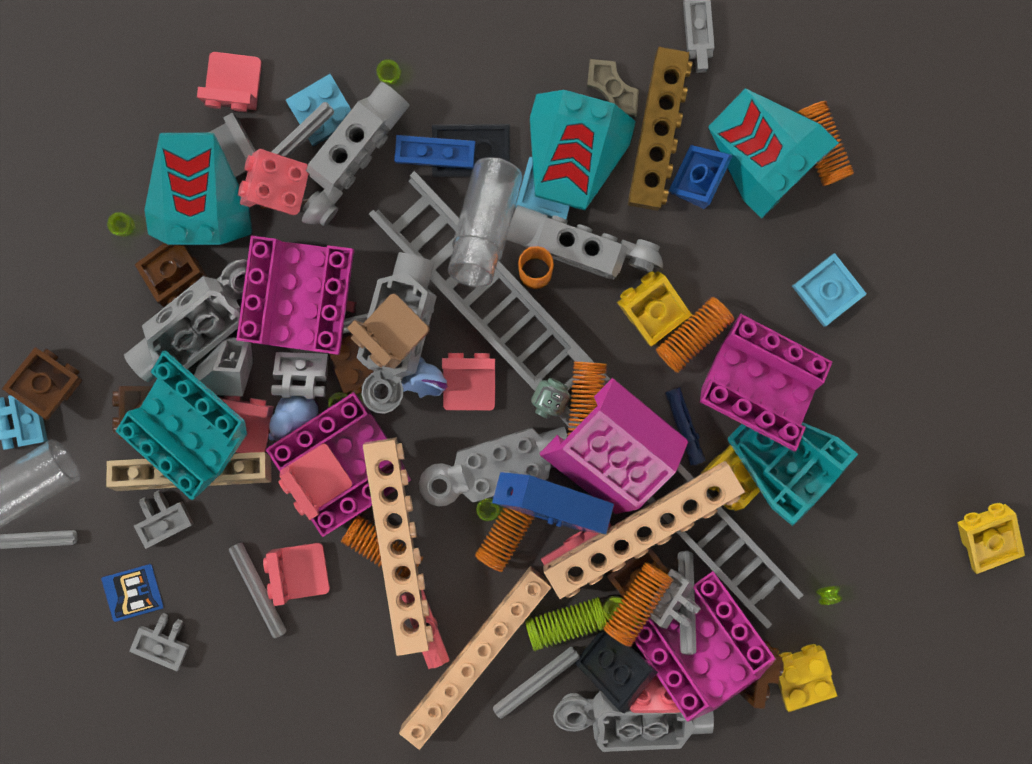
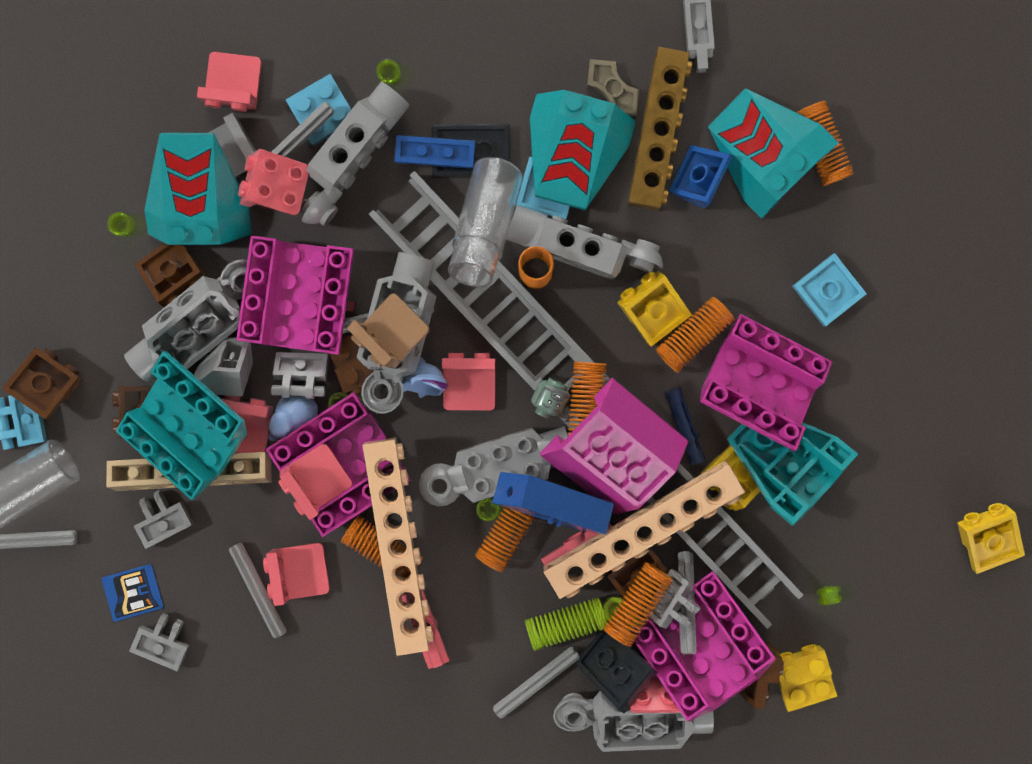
(475, 657): light nougat brick -> none

